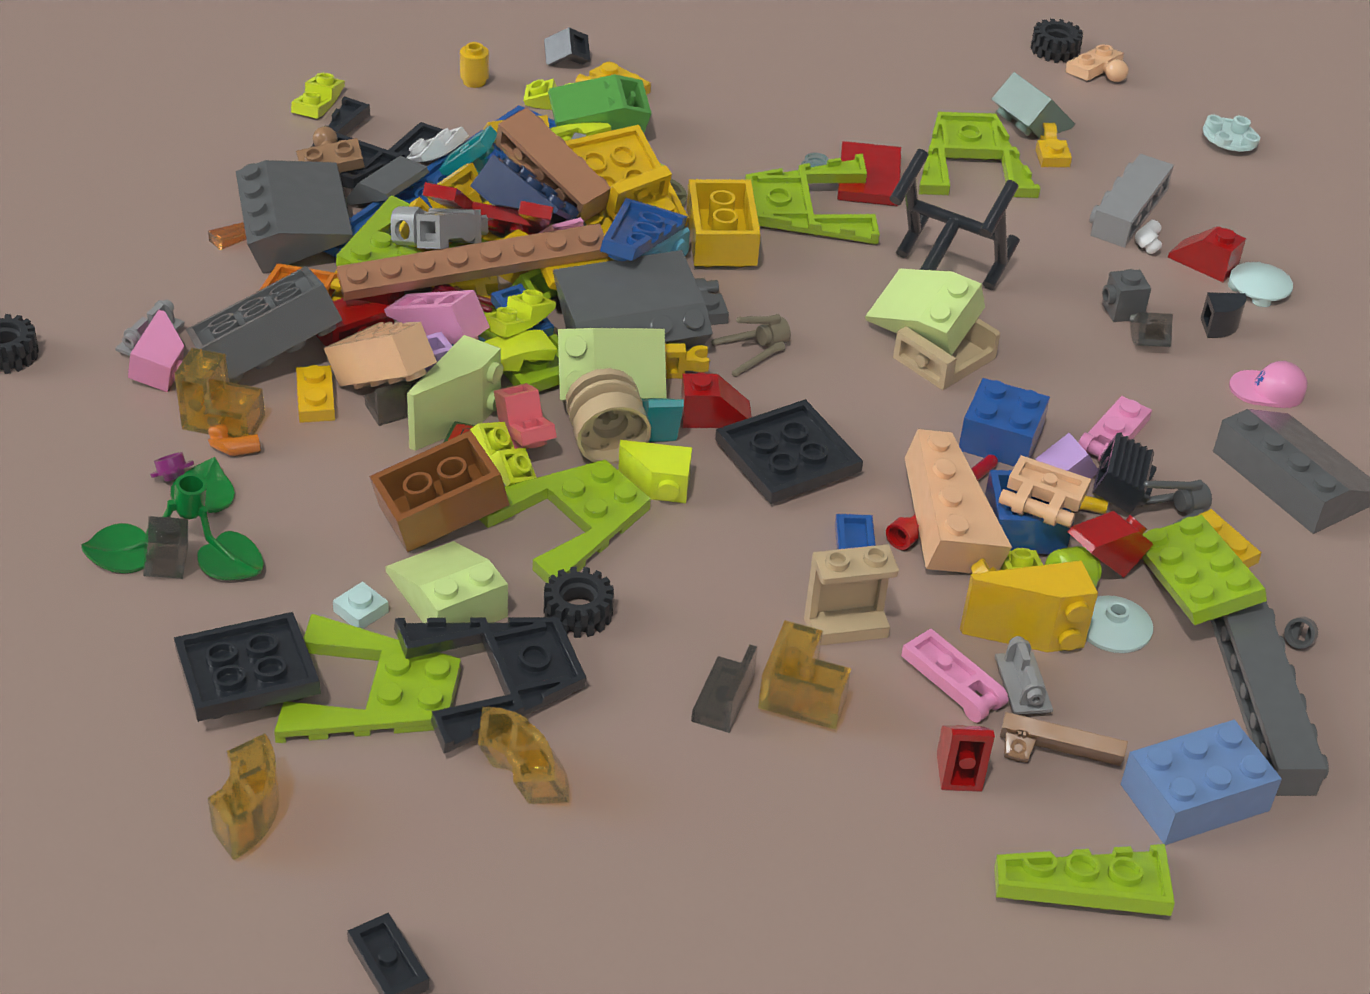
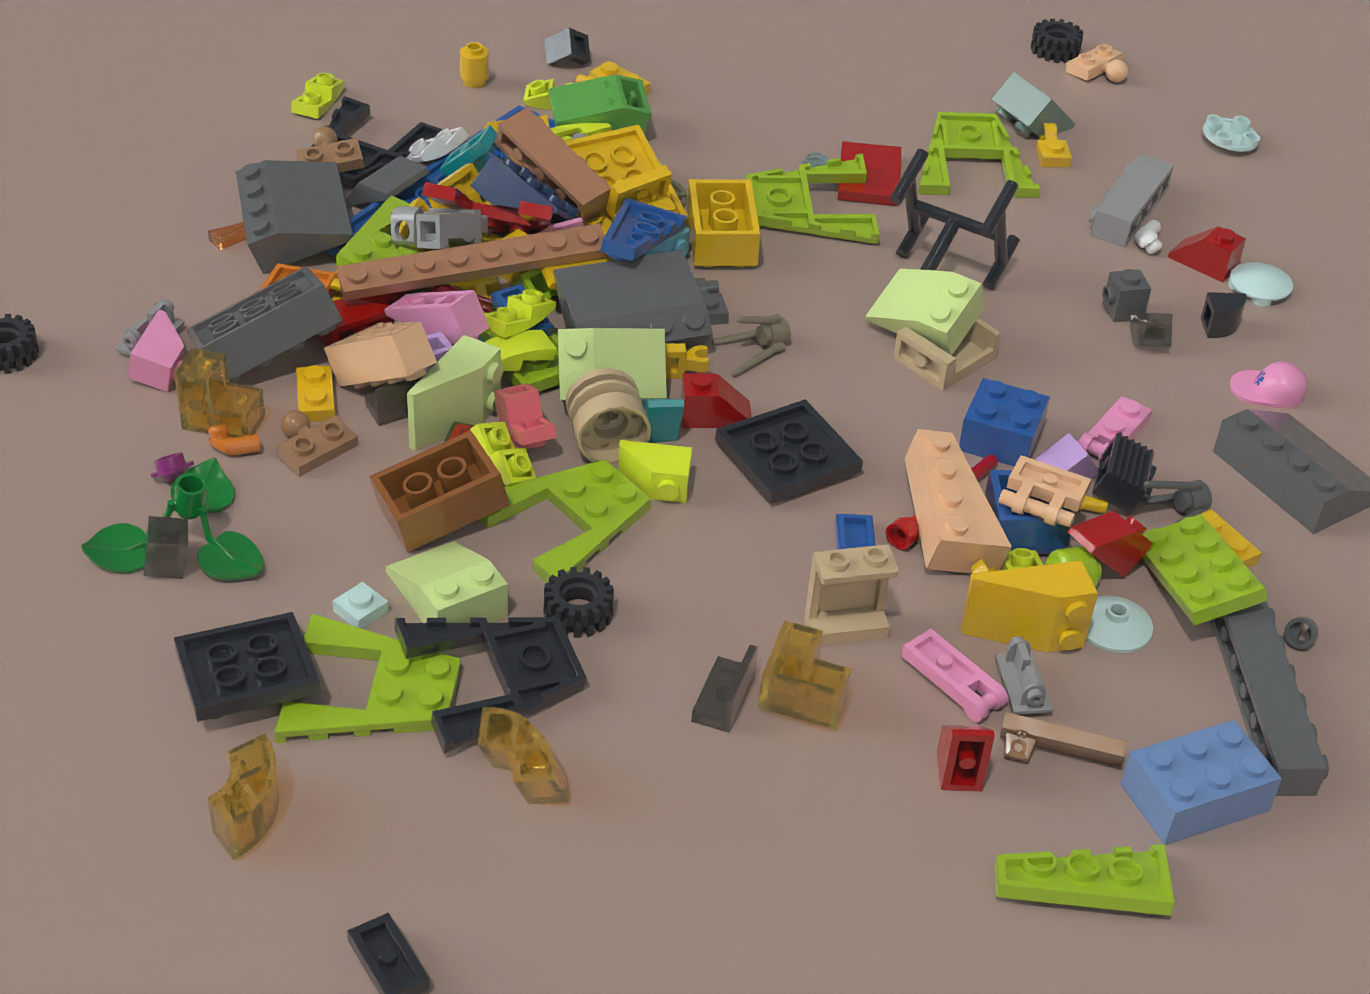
(315, 445): none -> medium nougat plate

